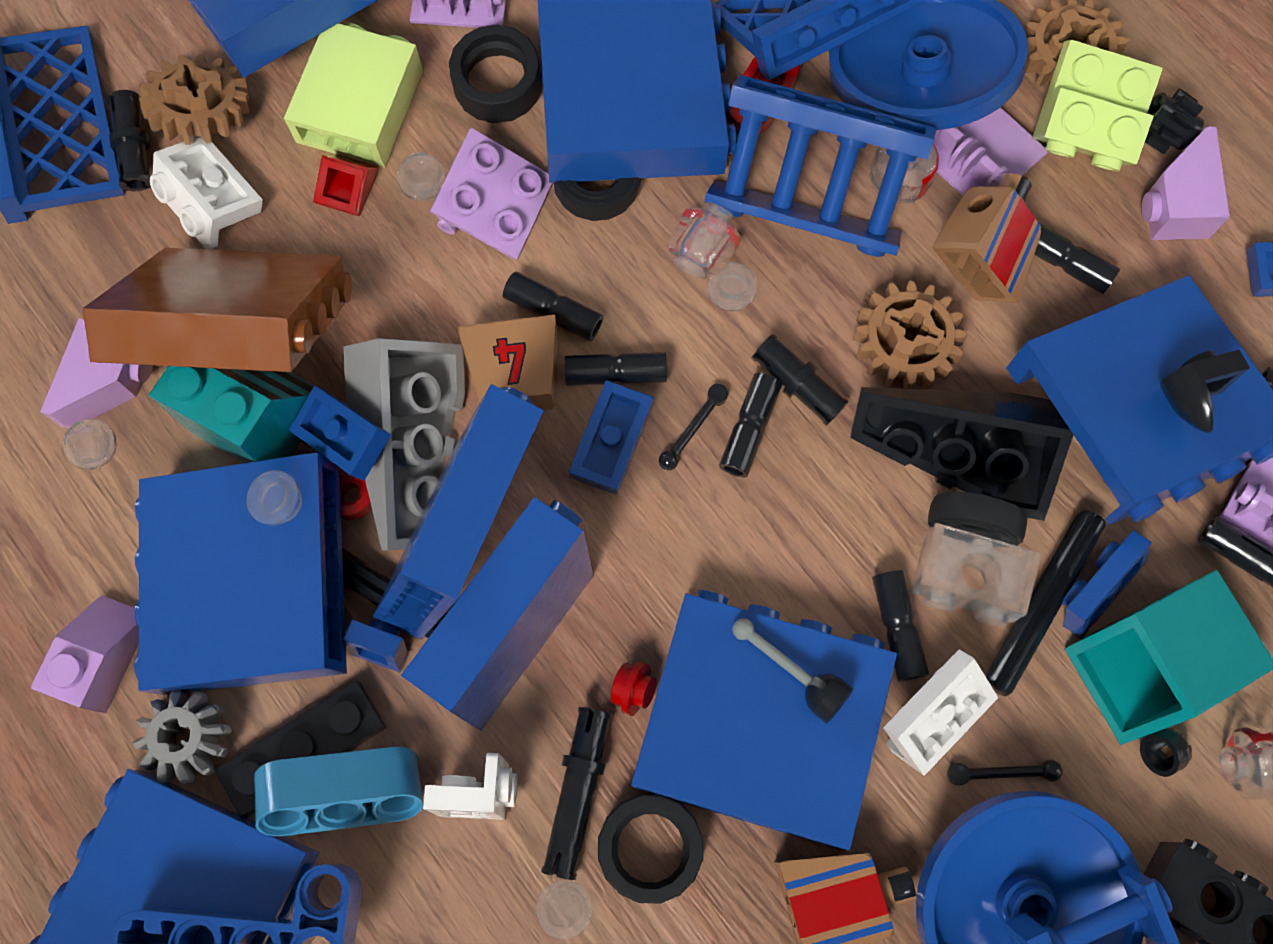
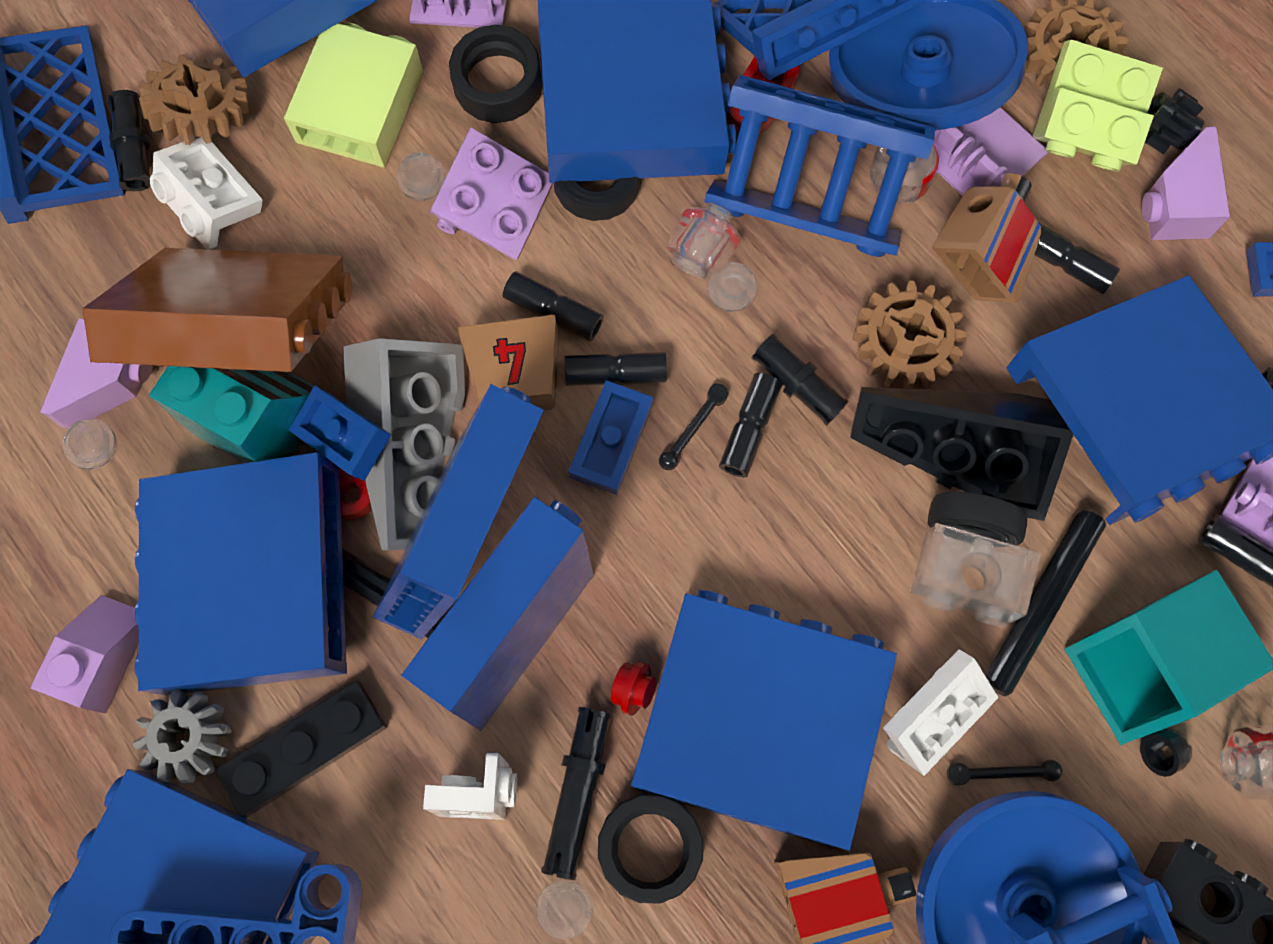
(274, 498): clear plate -> none
(337, 791): dark azure beam -> none
(344, 183): red slope -> none
(376, 644): blue plate -> none
(823, 693): hinge -> none
(899, 619): black piece -> none
(1117, 568): blue plate -> none
(1197, 380): black plate -> none

